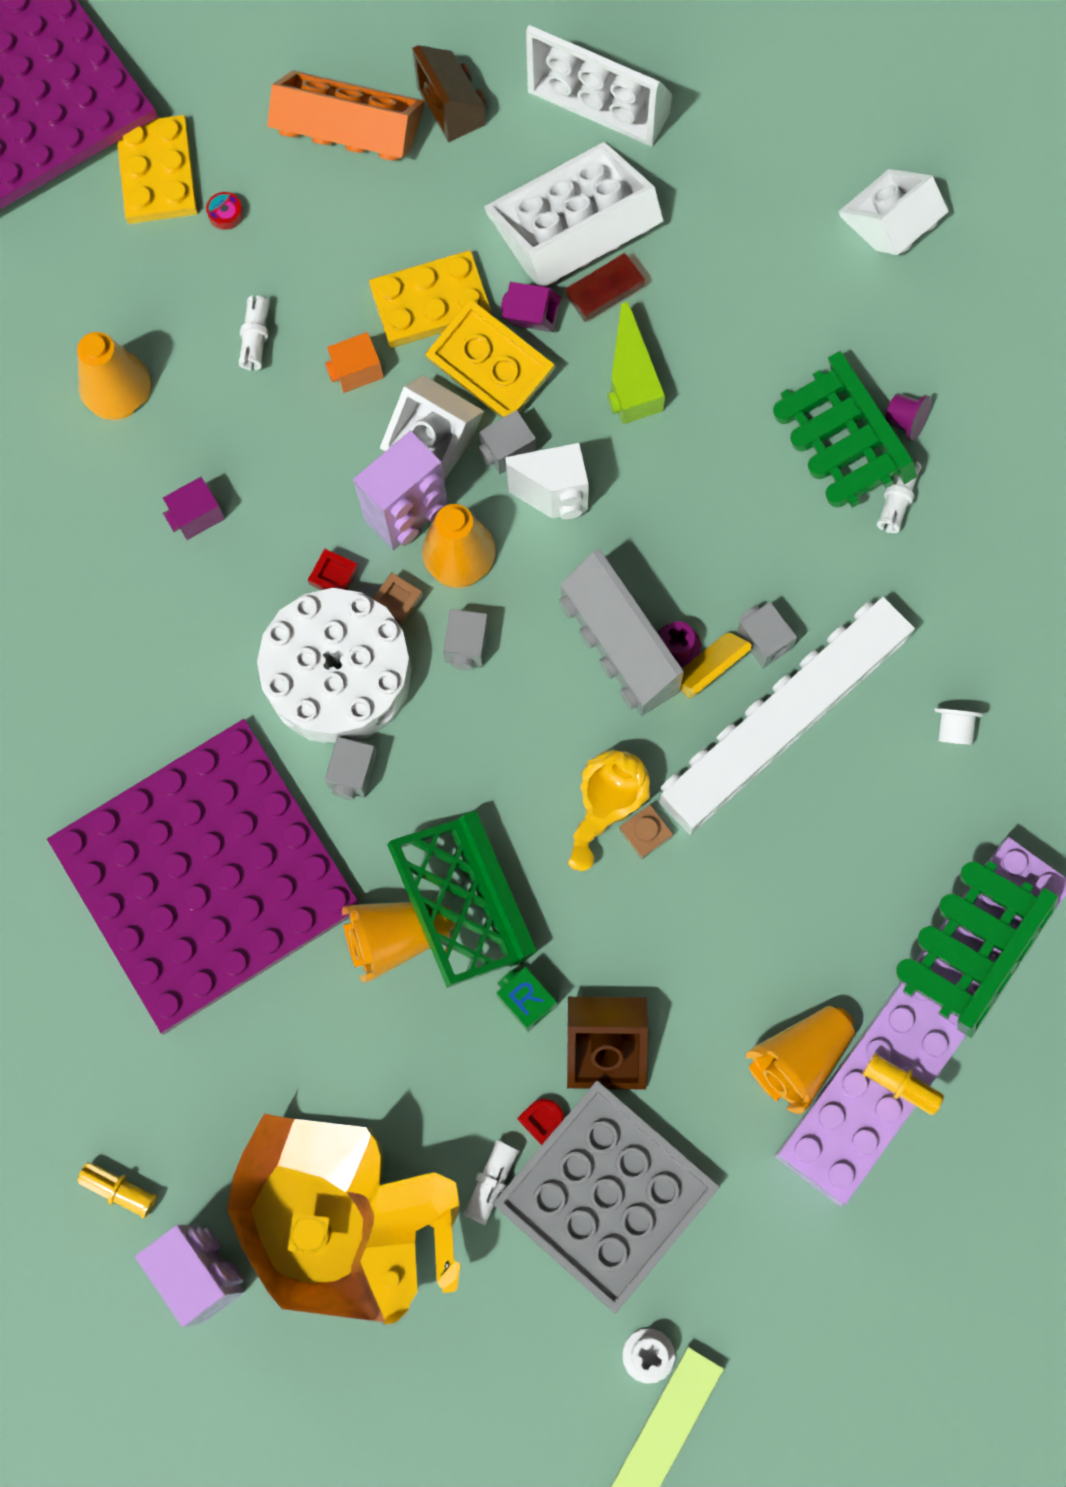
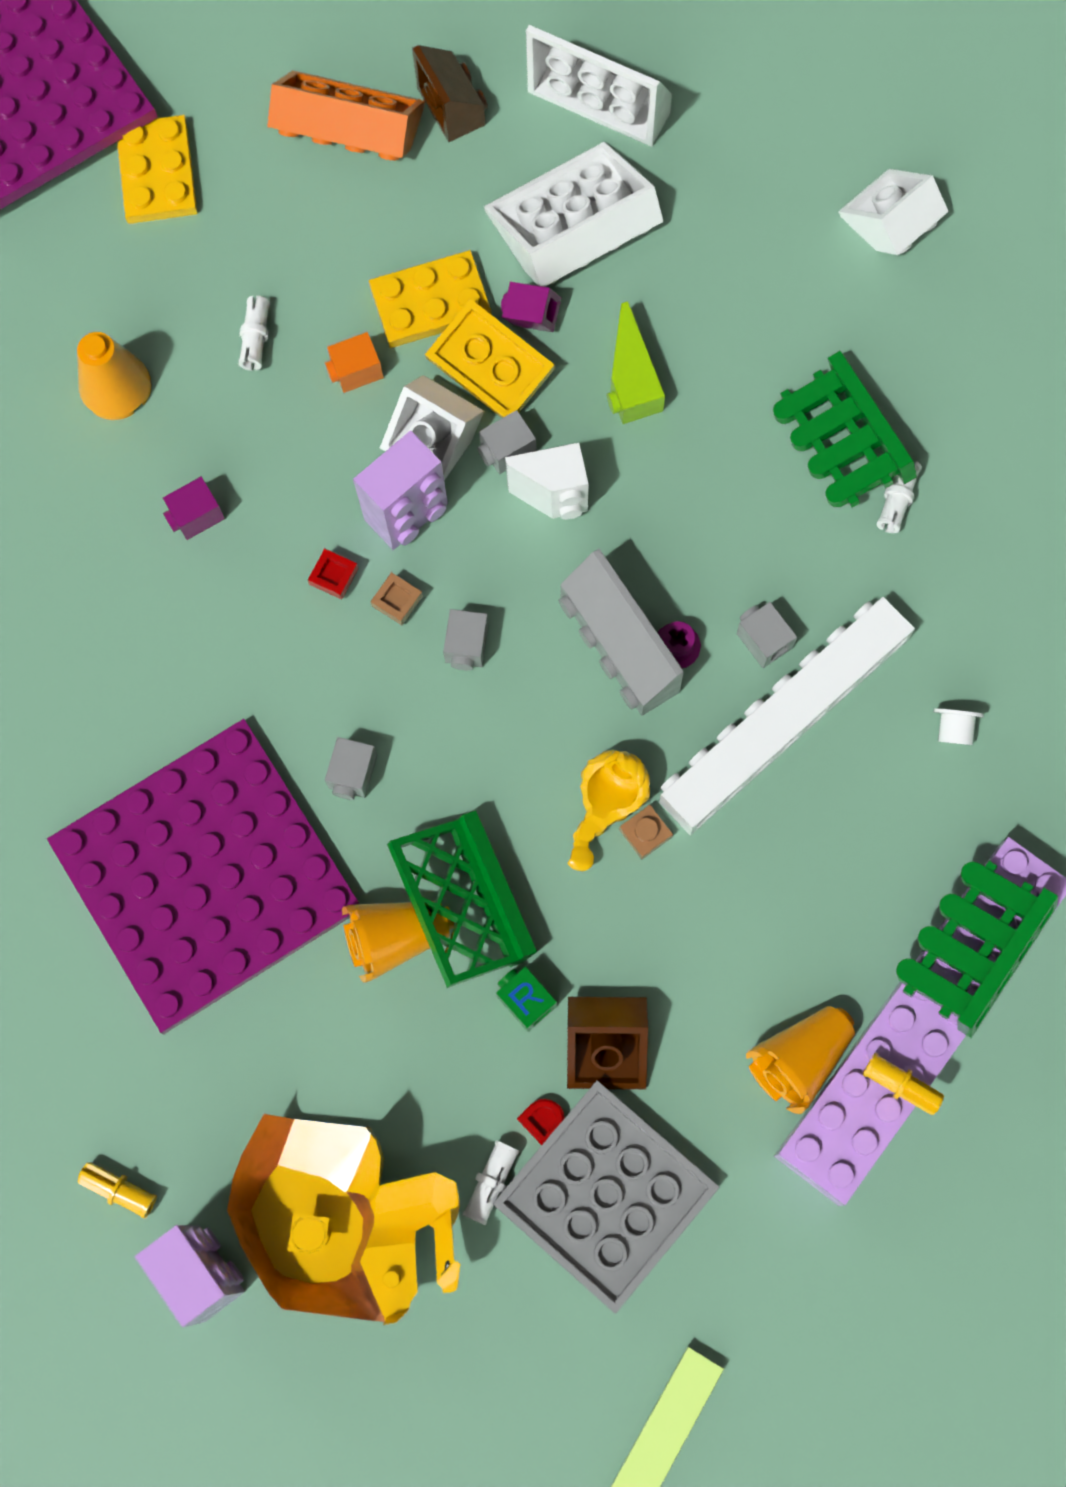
(224, 210): tile -> none
(327, 630): white brick -> none
(458, 548): light orange cone -> none
(604, 287): clear red plate -> none
(648, 1355): white piece -> none
(712, 663): yellow slope -> none
(908, 414): magenta piece -> none

